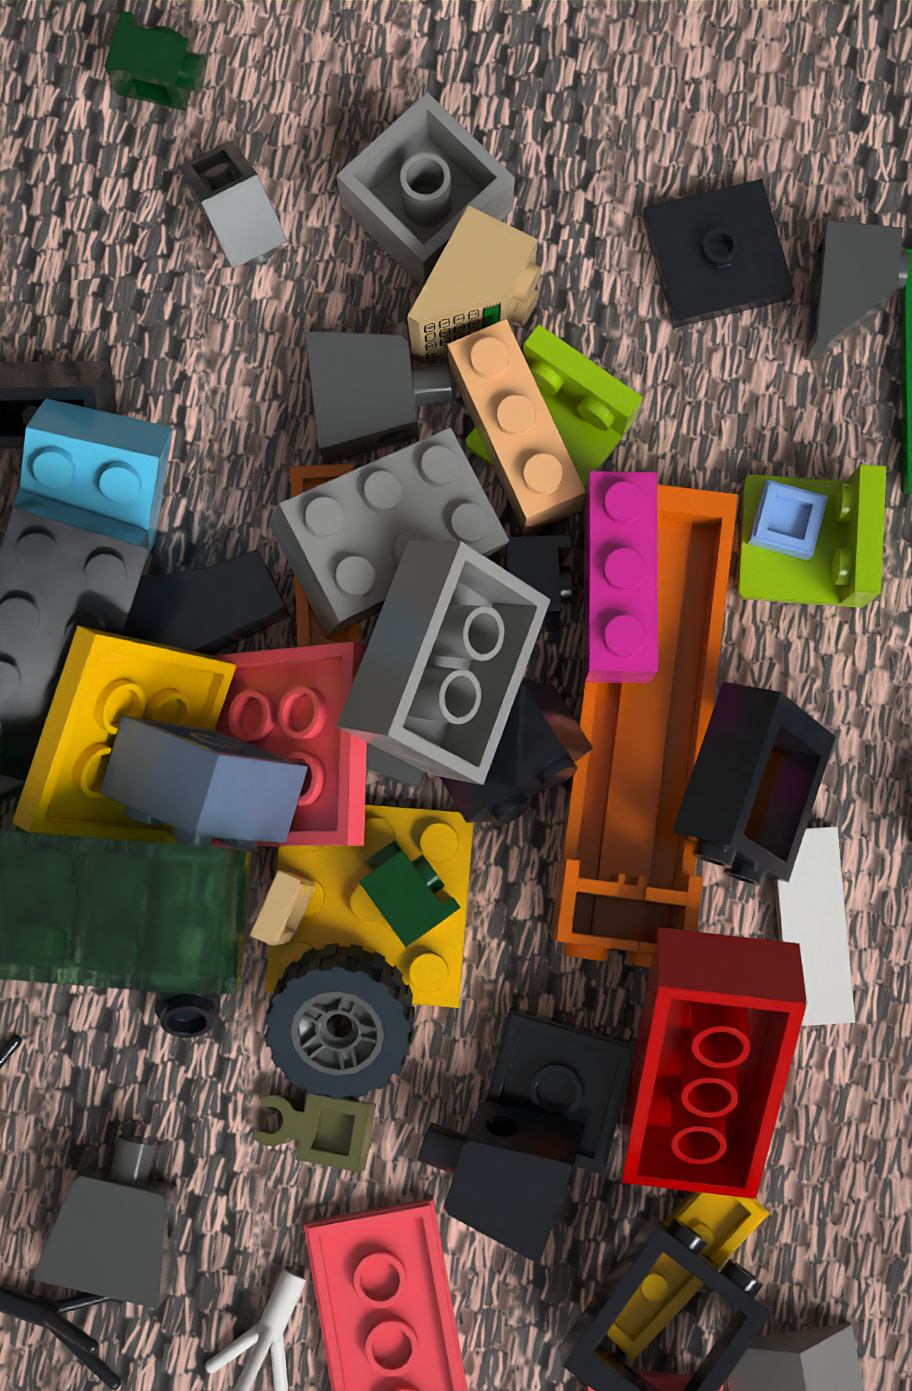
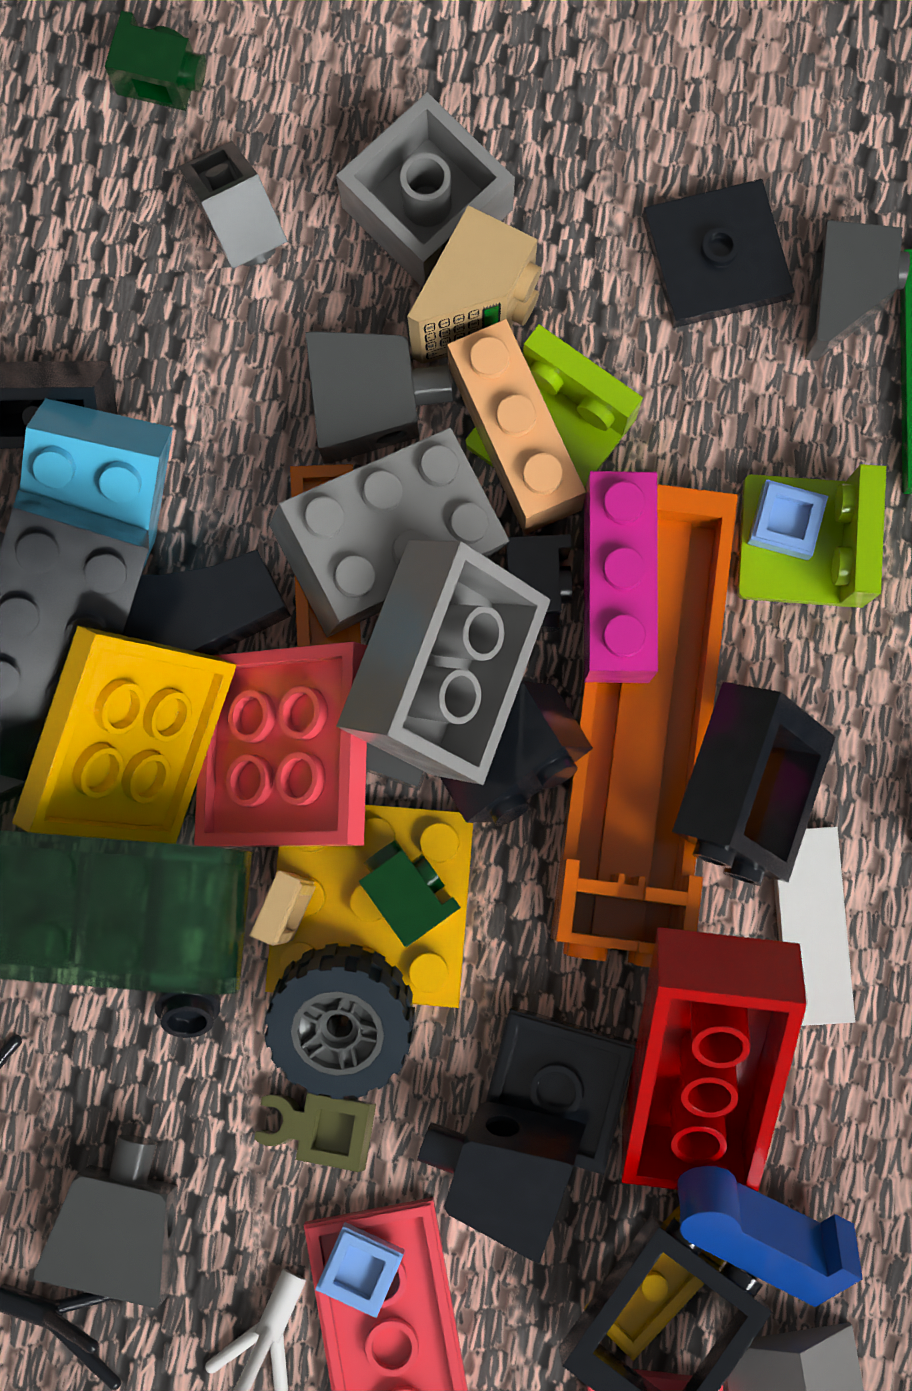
(202, 783): sand blue brick -> none
(360, 1269): none -> light blue tile
(767, 1237): none -> blue leg

